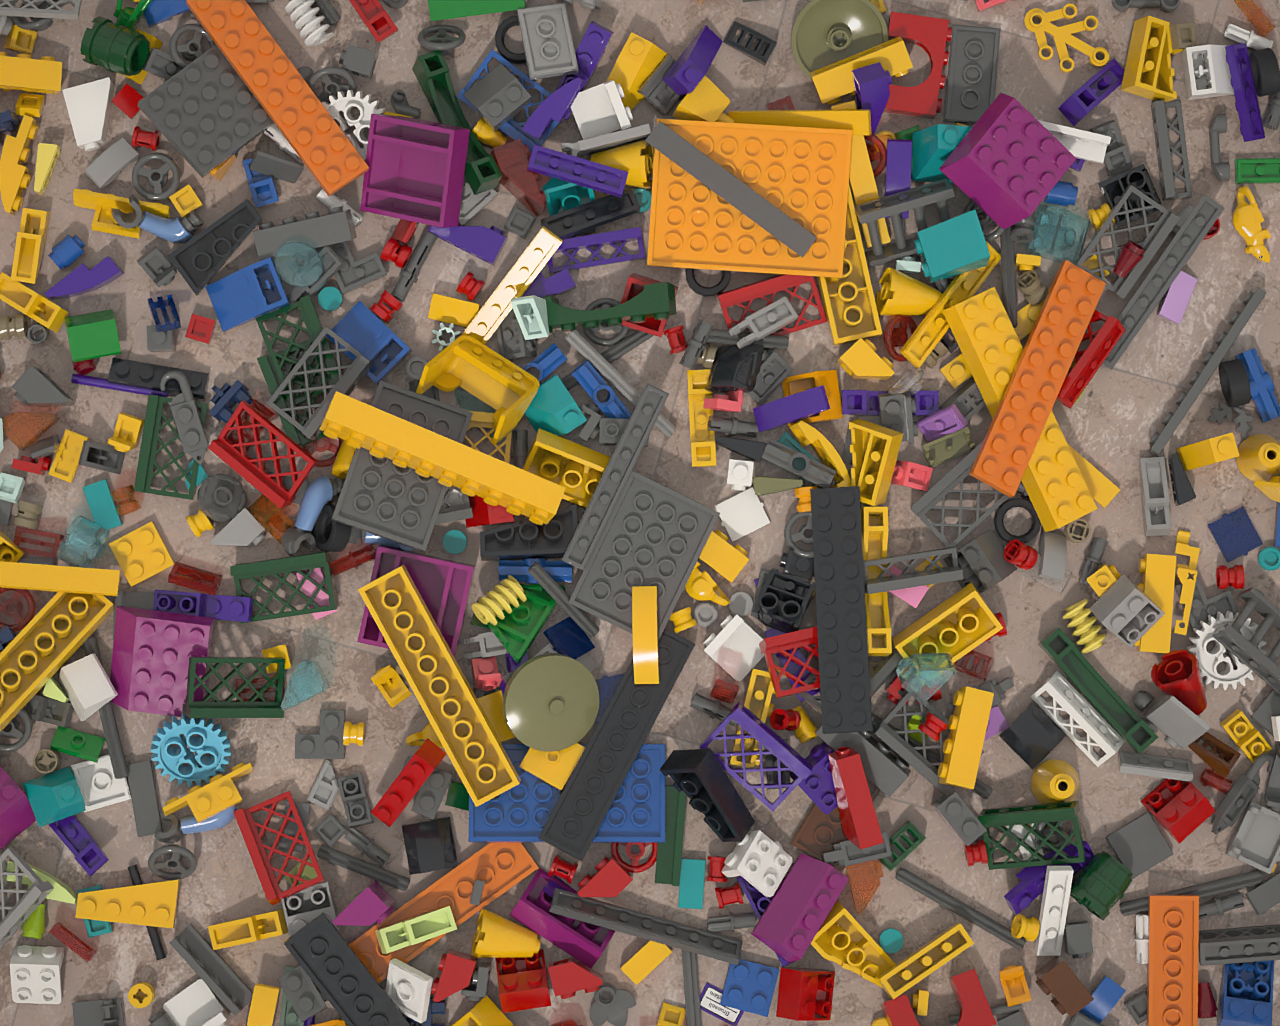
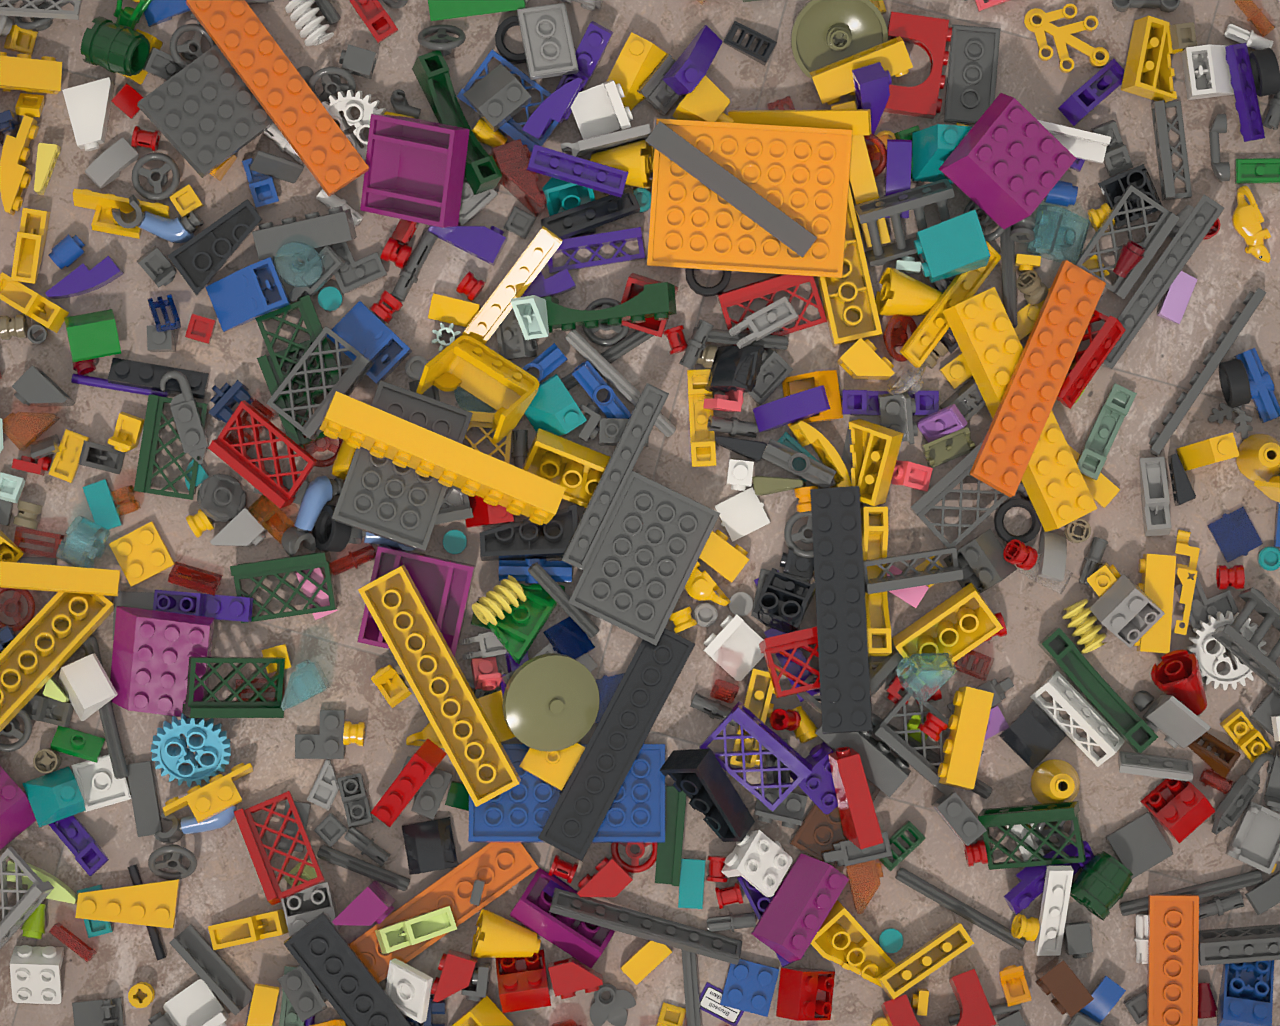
(645, 634): yellow slope -> none
(789, 811): none -> dark grey bracket
(1105, 430): none -> sand green slope

